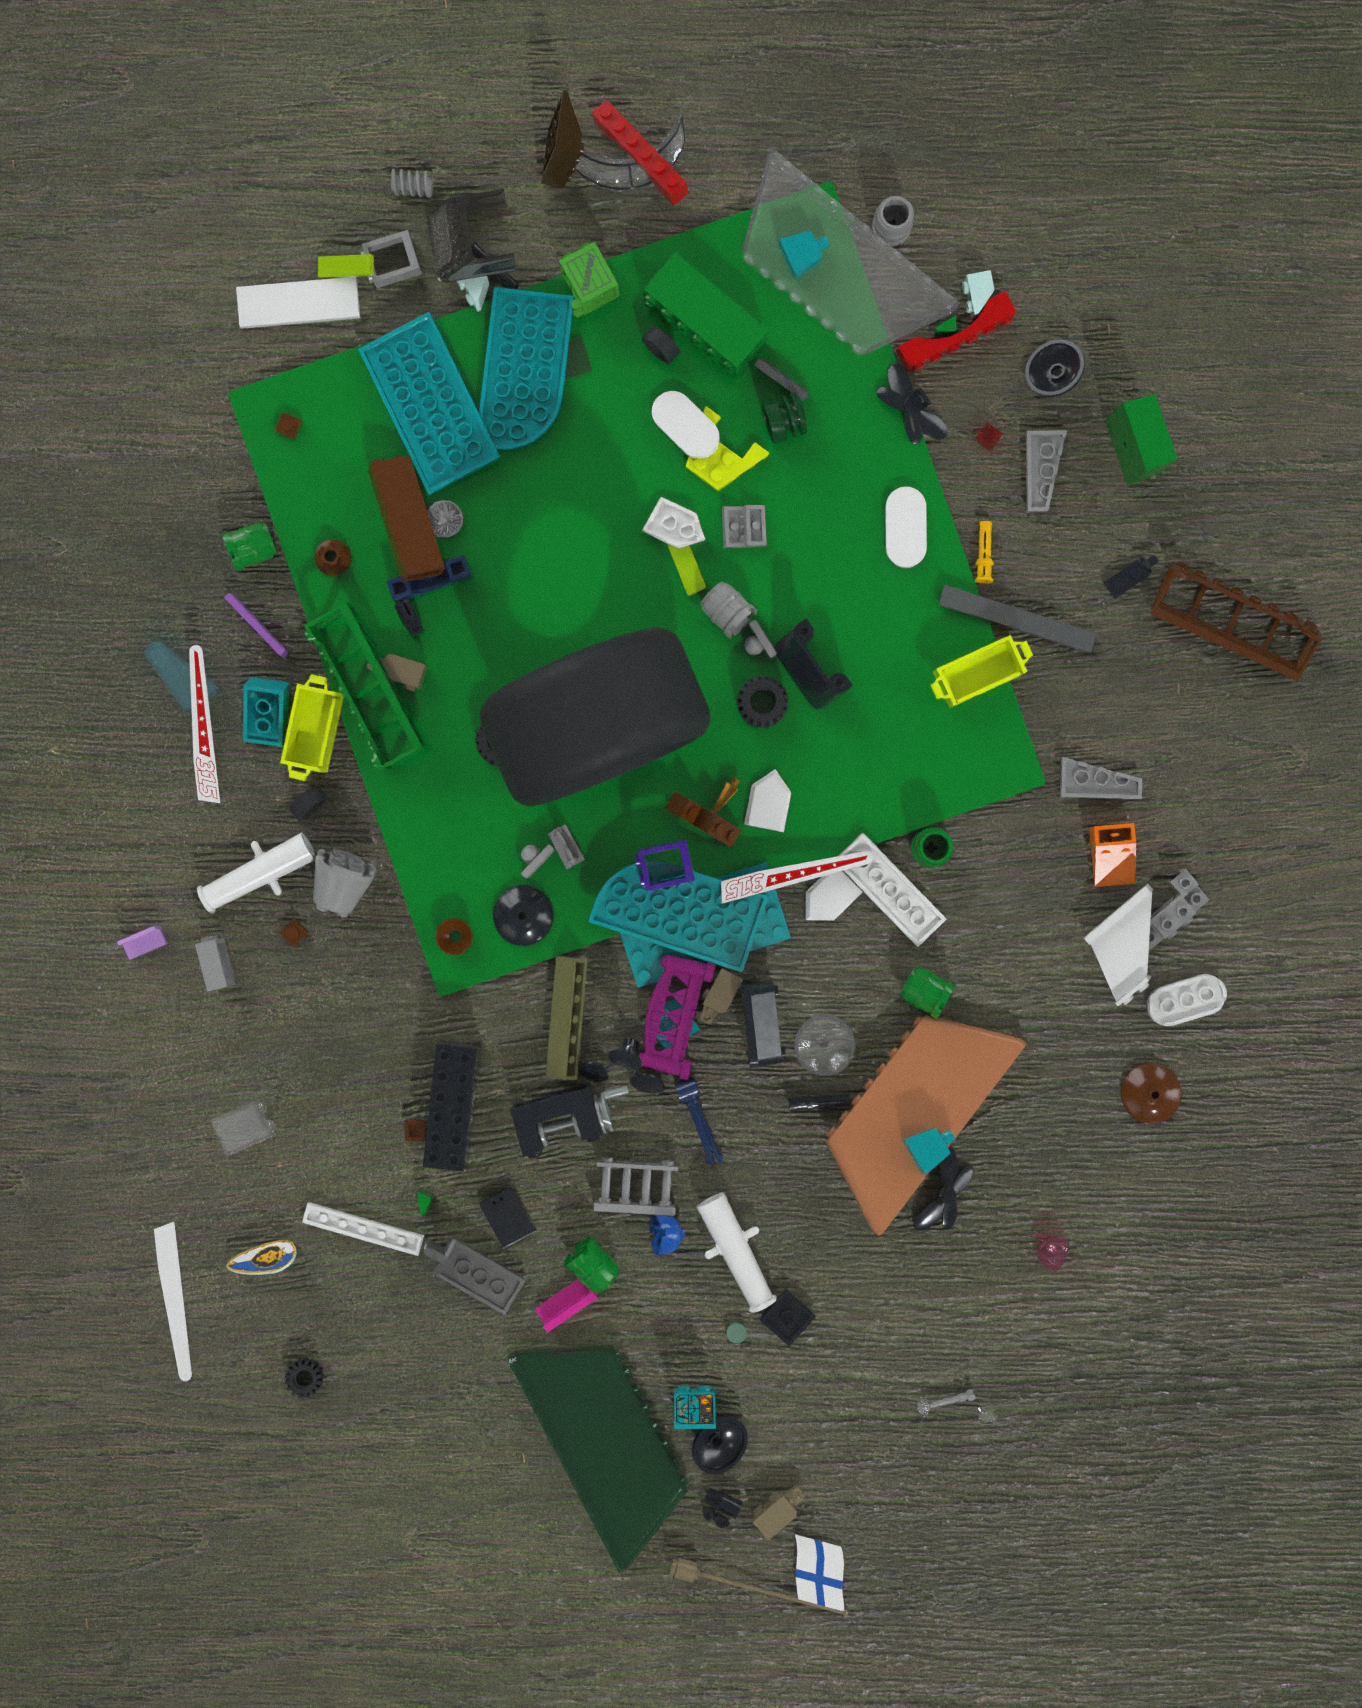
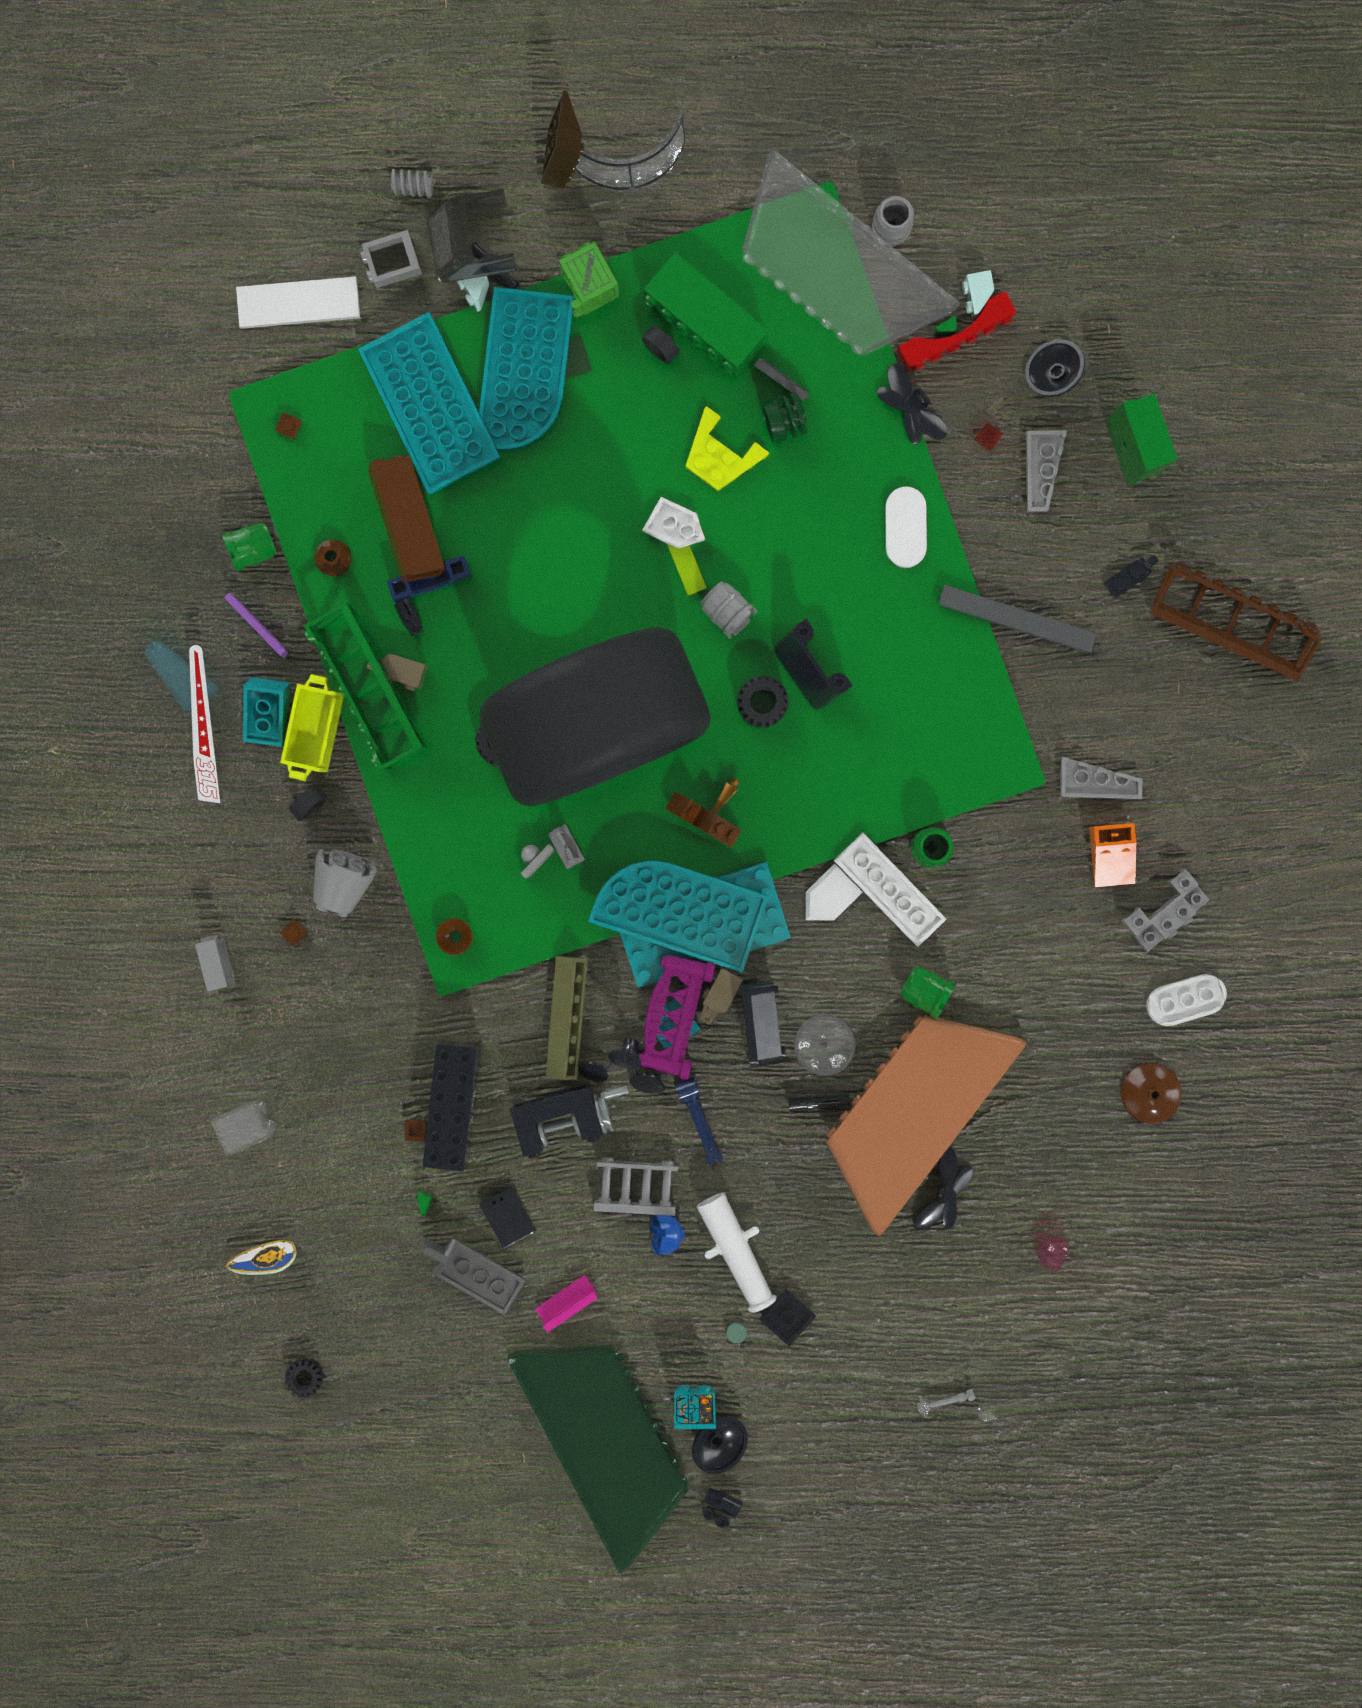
(143, 942): lavender panel -> none
(172, 1290): white sticker -> none
(262, 870): white piece -> none
(346, 266): lime tile -> none
(363, 1228): white tile -> none
(445, 518): light grey wheel -> none
(537, 910): black dish -> none
(592, 1265): green piece -> none
(620, 131): red arch -> none
(644, 878): dark purple window -> none
(685, 424): white tile -> none
(744, 526): light grey slope -> none
(758, 642): light grey tile -> none
(768, 803): white tile -> none
(777, 1511): dark tan hinge -> none
(783, 876): sticker -> none
(802, 252): teal torso -> none
(817, 1575): flag -> none
(929, 1148): teal torso -> none
(980, 671): neon yellow container -> none
(984, 563): yellow pin -> none
(1123, 946): white piece -> none

